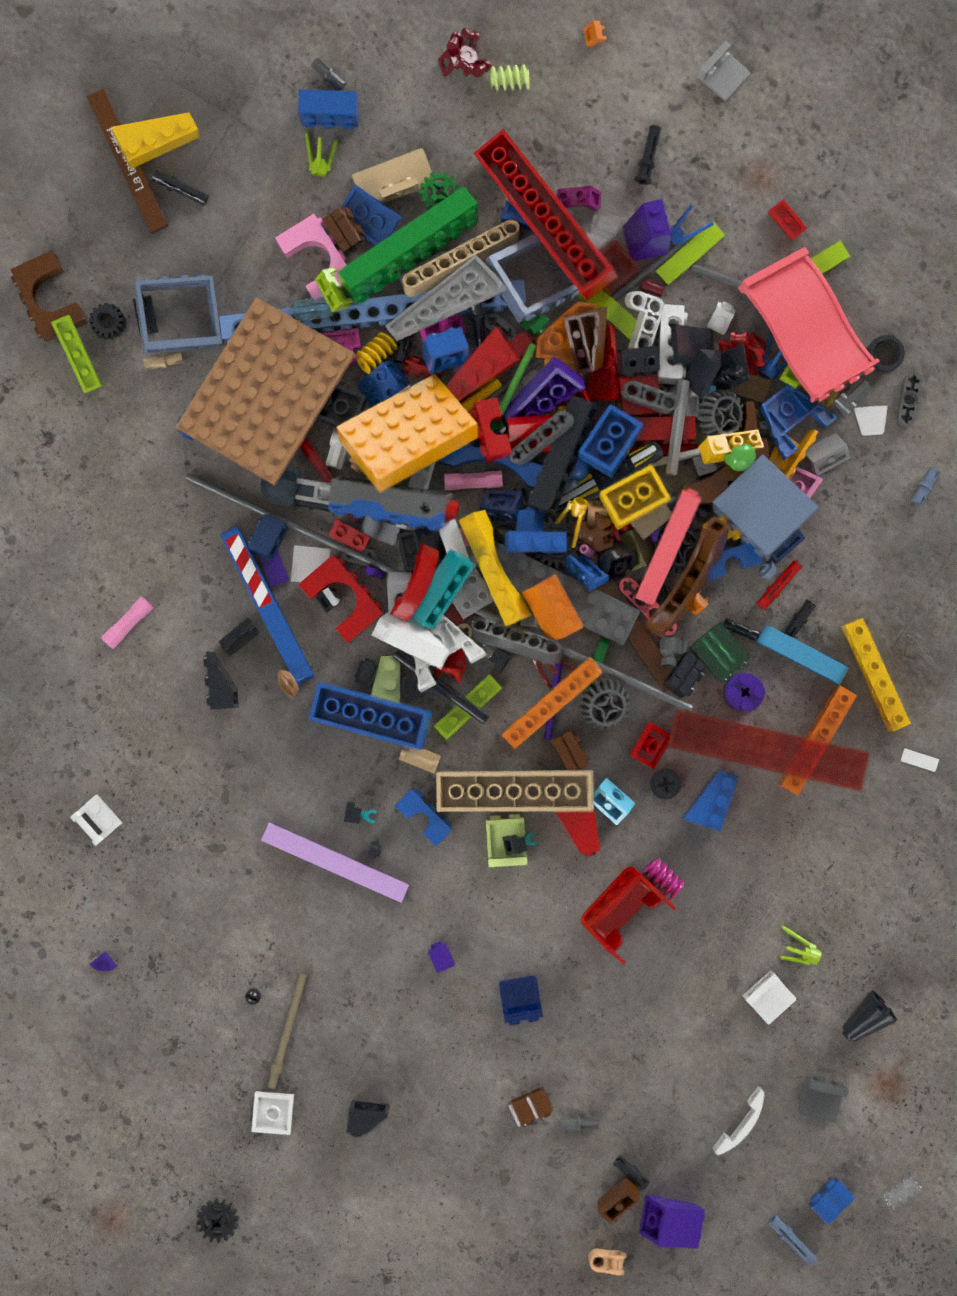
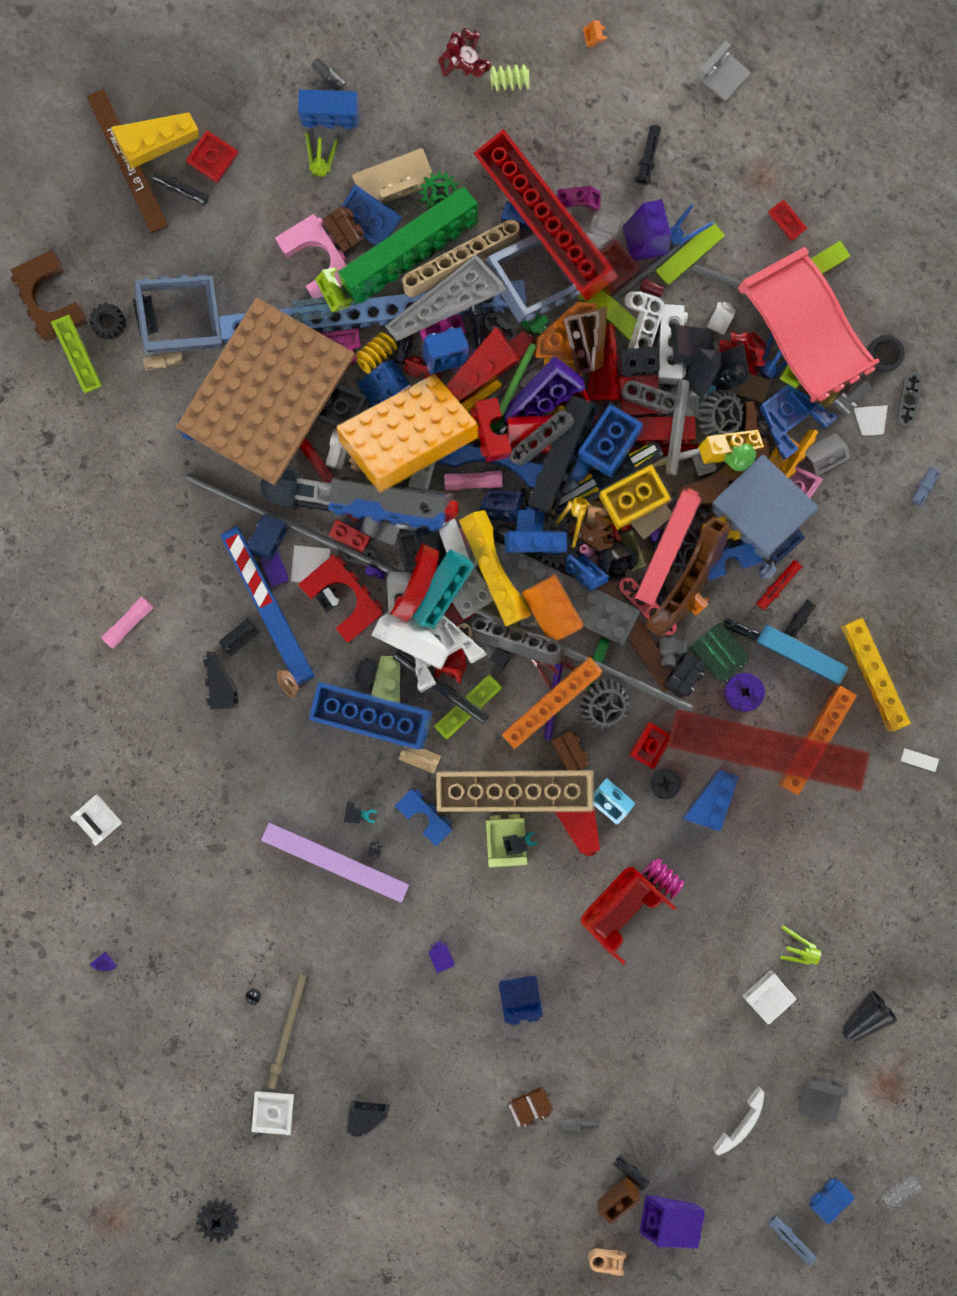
(212, 156): none -> red tile

